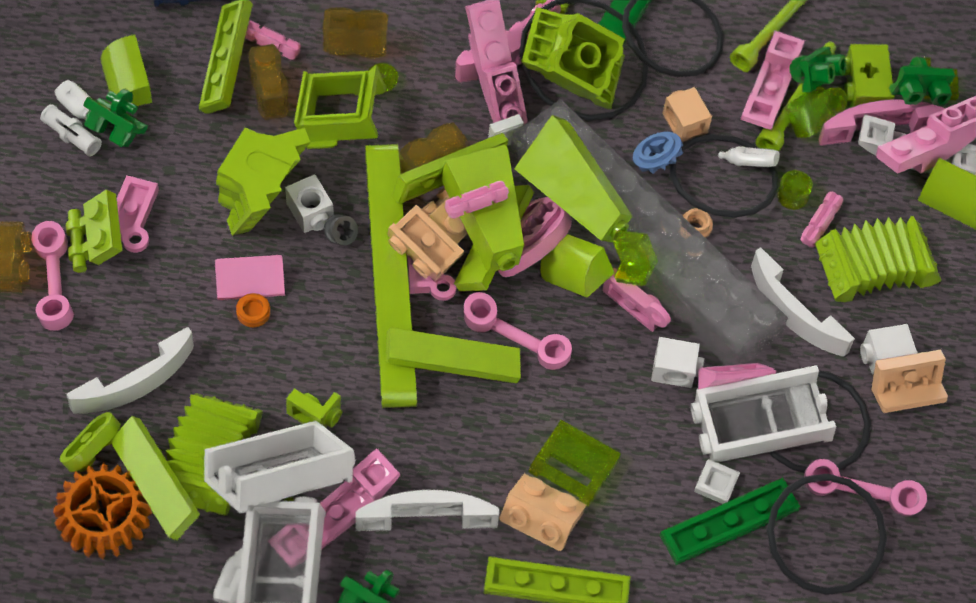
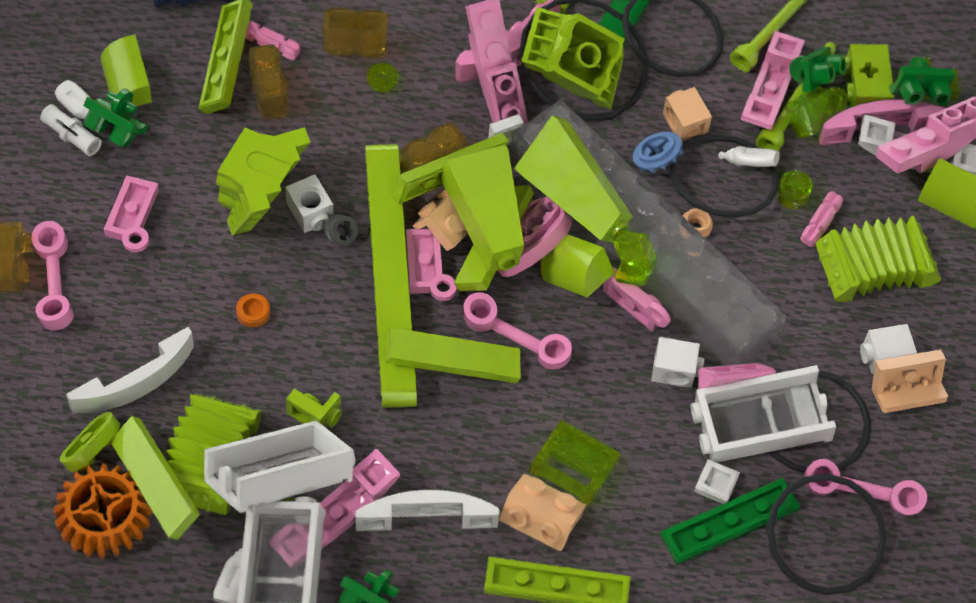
(101, 228): lime plate -> none
(249, 275): bright pink slope -> none
(327, 129): lime piece -> none
(424, 243): light nougat bracket -> none
(476, 199): bright pink axle -> none
(825, 335): white slope -> none

